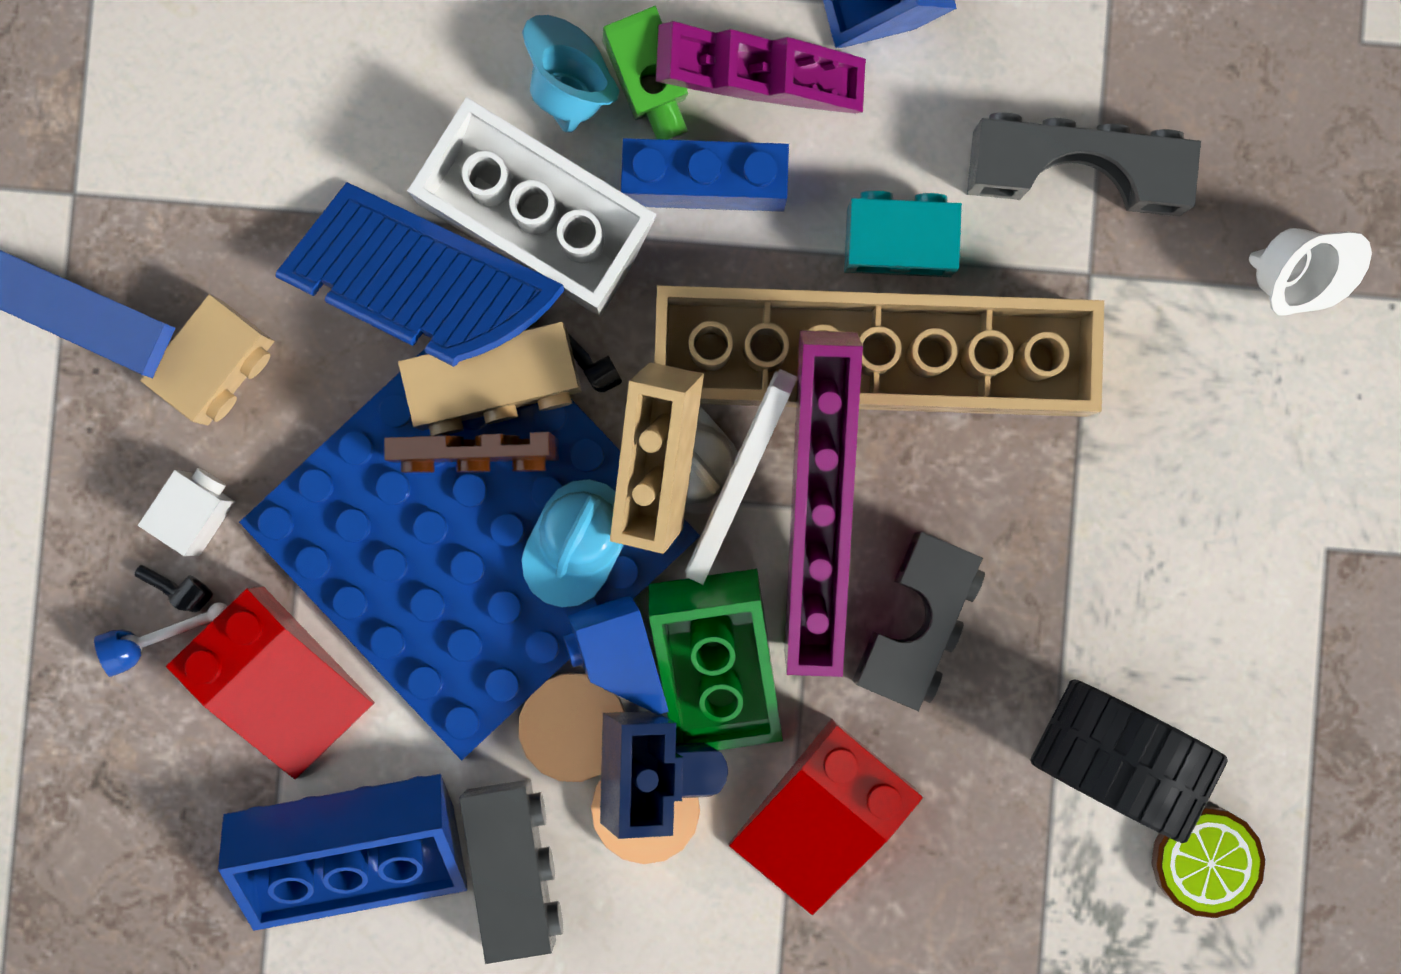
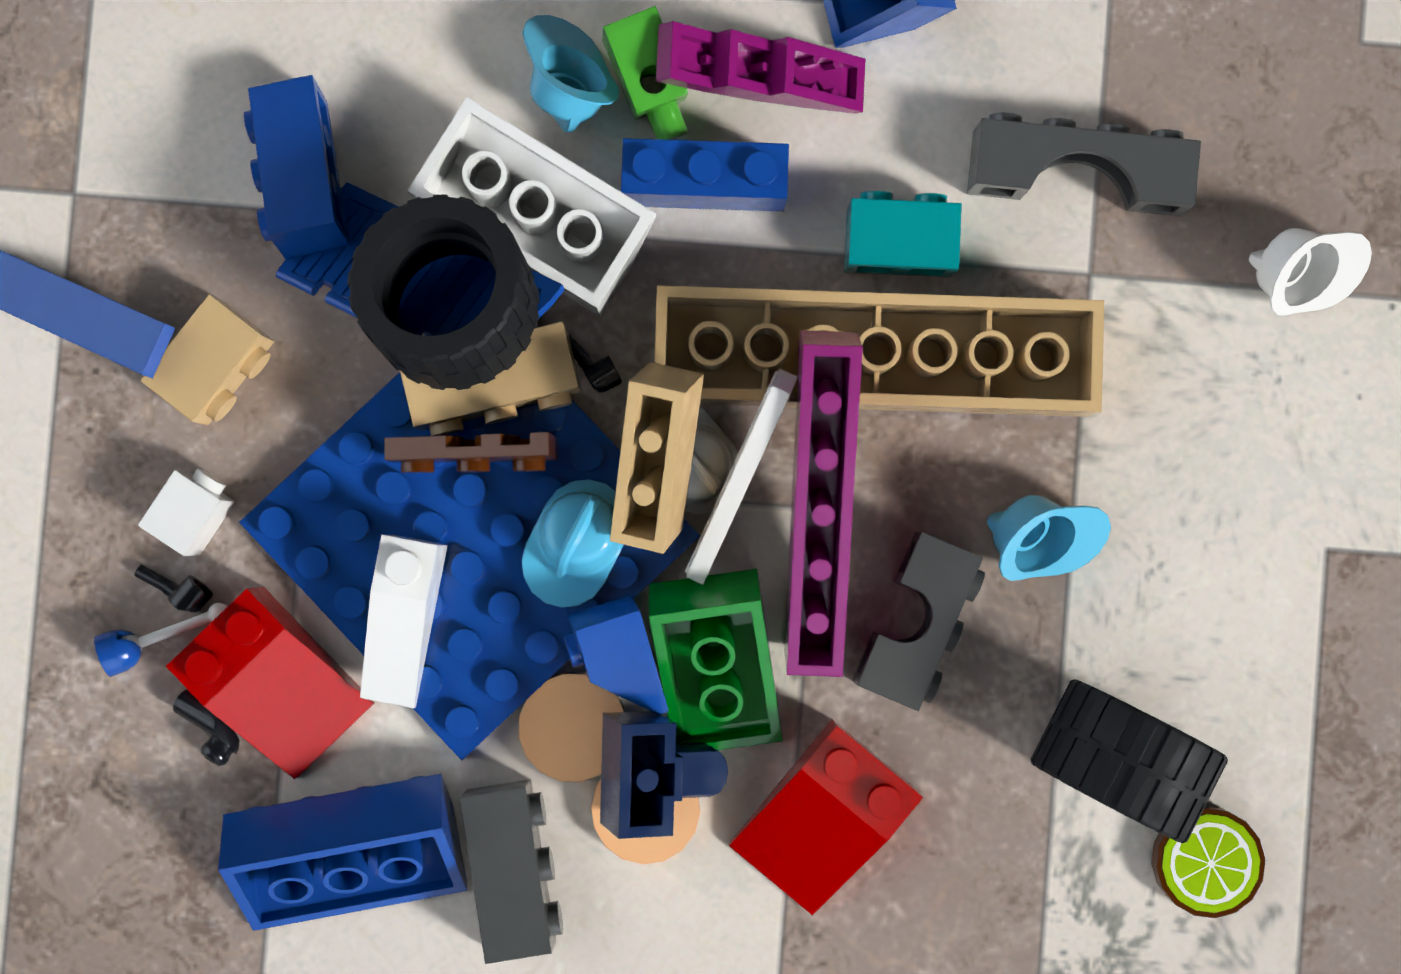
(222, 739): none -> black arm
(296, 167): none -> blue brick
(400, 618): none -> white slope
(406, 243): none -> black tyre
(1046, 539): none -> medium azure piece

